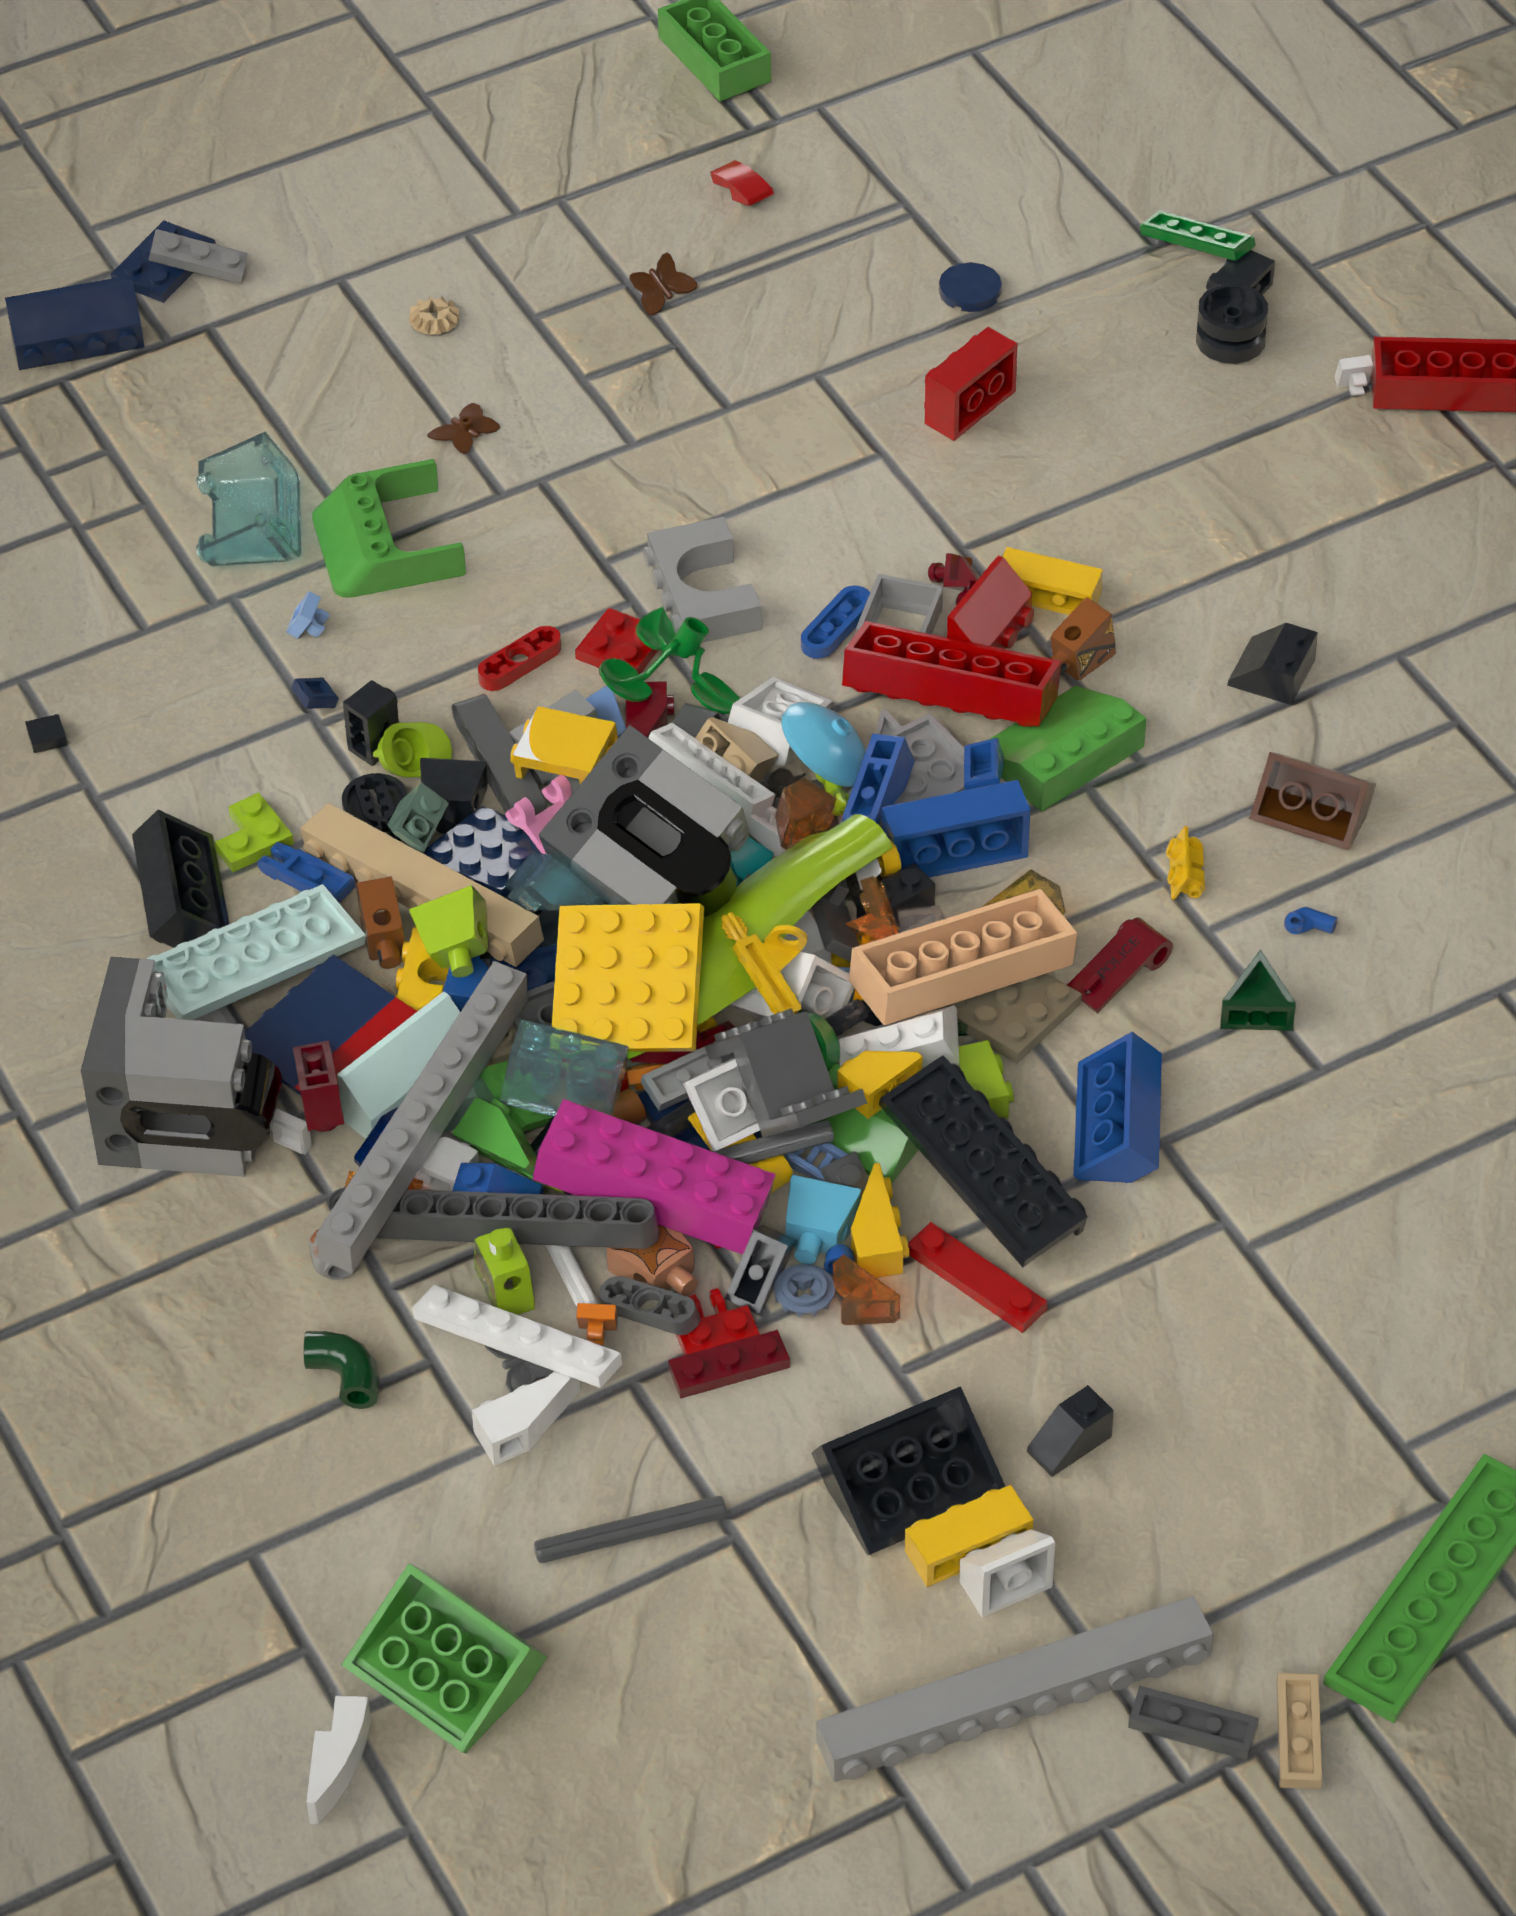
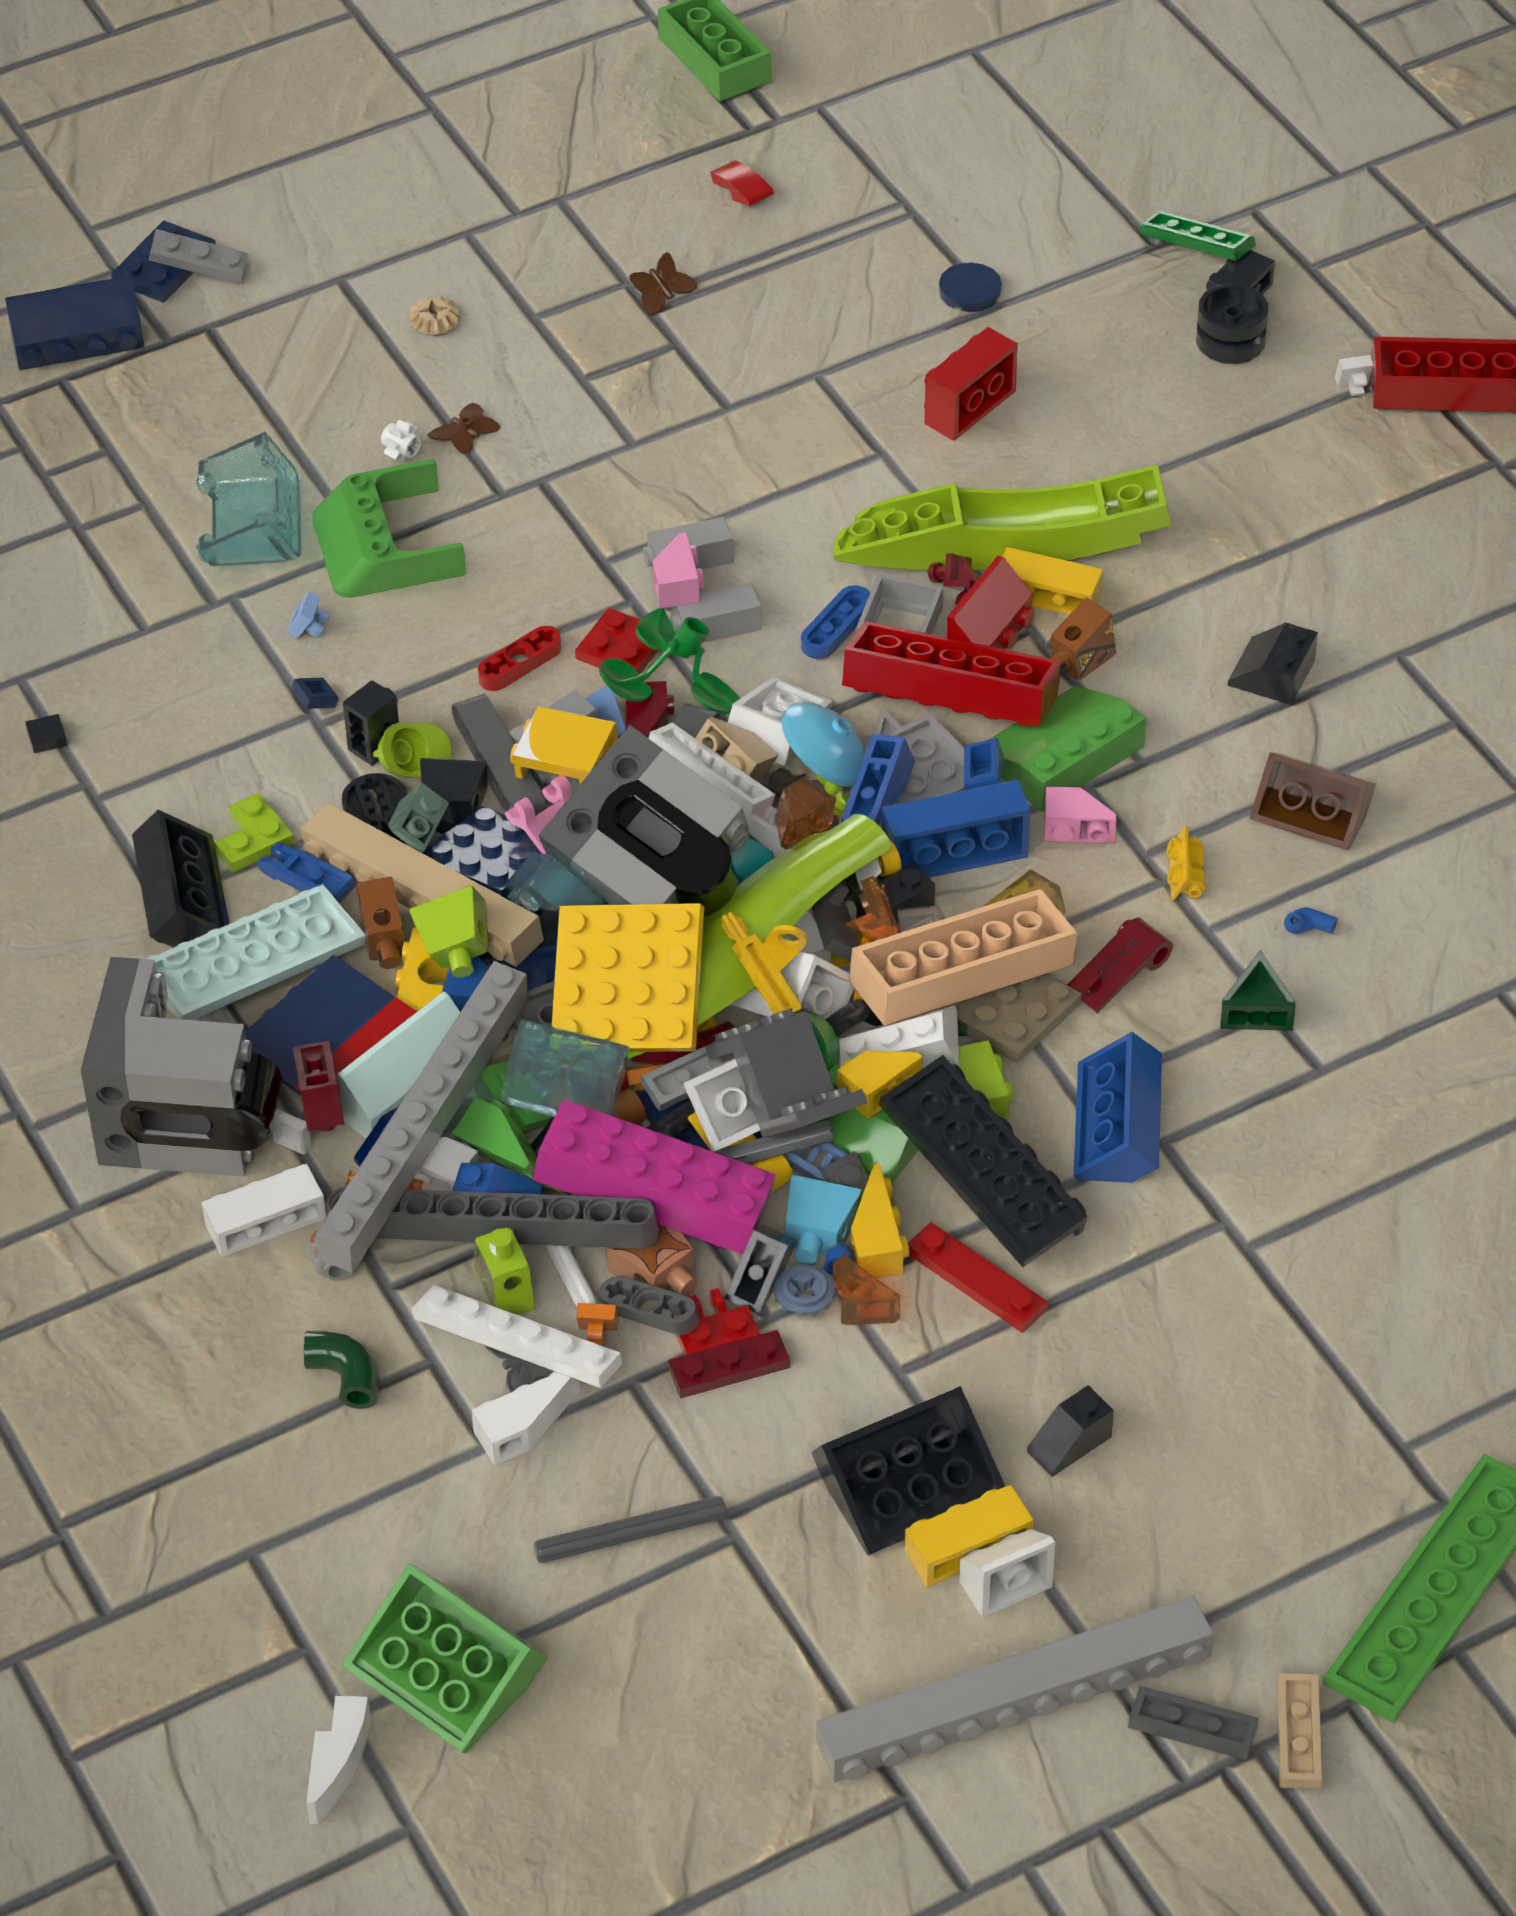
(264, 1210): none -> white brick
(401, 440): none -> white gear
(675, 574): none -> bright pink slope
(981, 522): none -> lime slope
(1077, 817): none -> bright pink slope

